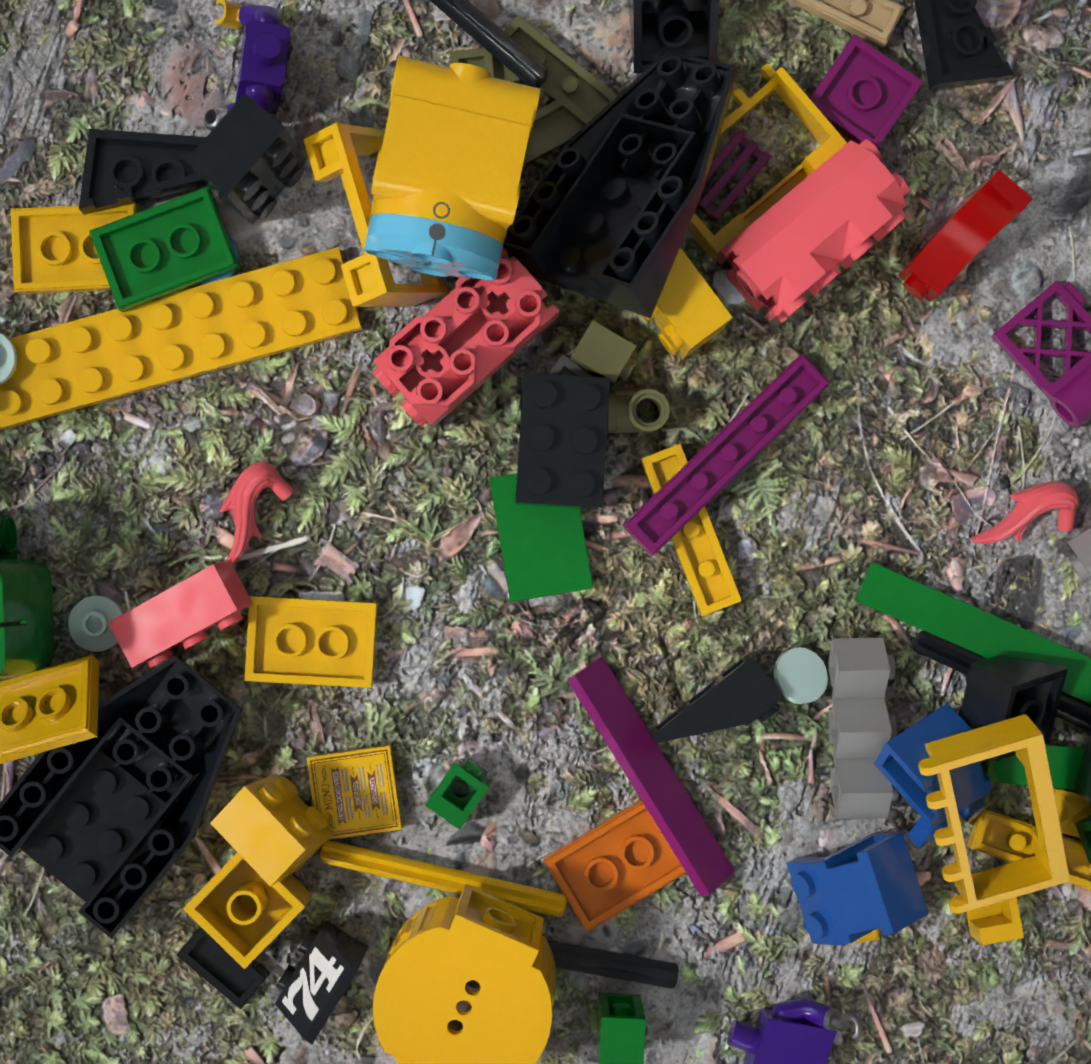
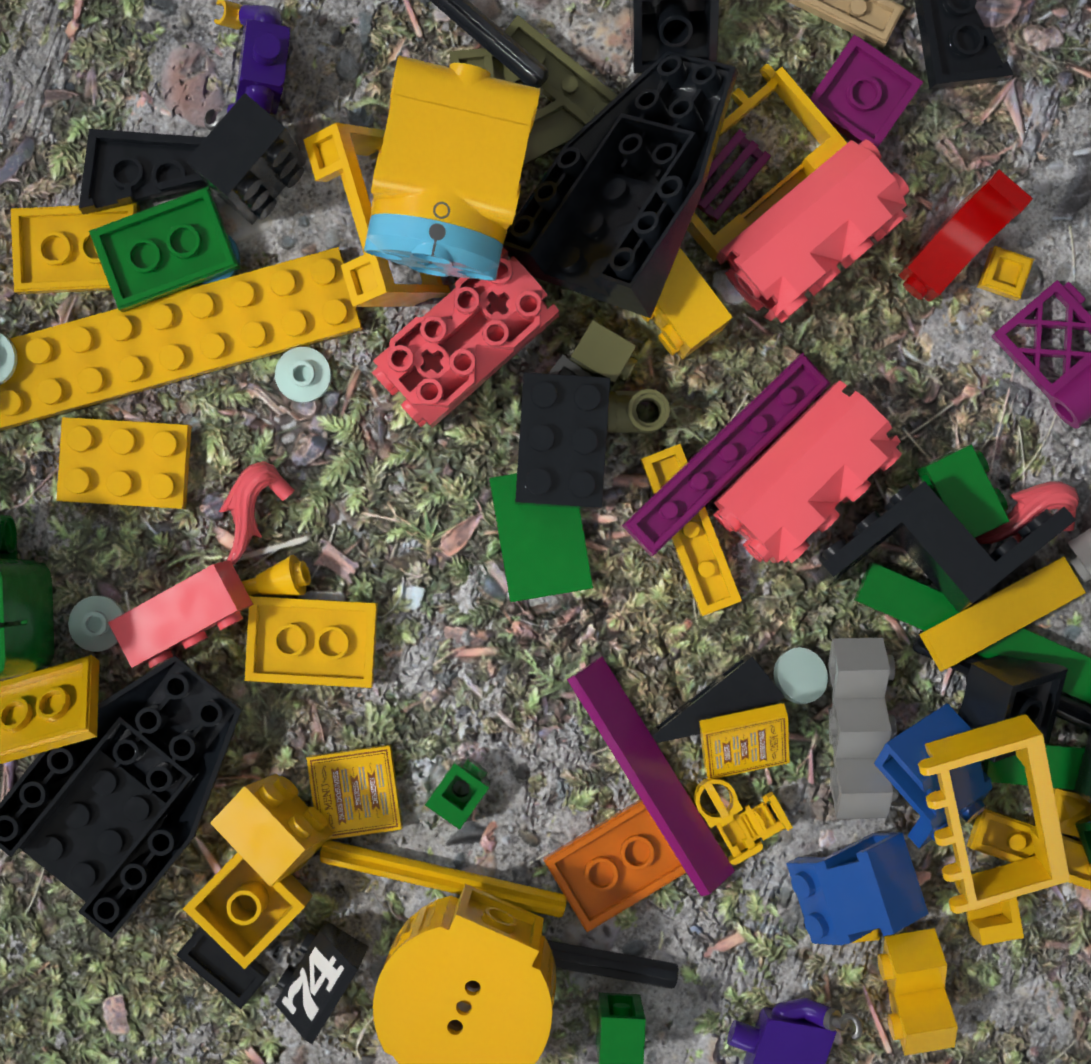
(124, 463): none -> yellow plate
(283, 578): none -> yellow cone
(303, 374): none -> light aqua piece
(743, 828): none -> yellow piece
(745, 741): none -> yellow tile
(807, 474): none -> coral brick
(917, 992): none -> yellow brick
(941, 545): none -> black bracket
(966, 489): none -> green brick
(1002, 614): none -> yellow tile
(1005, 273): none -> yellow tile

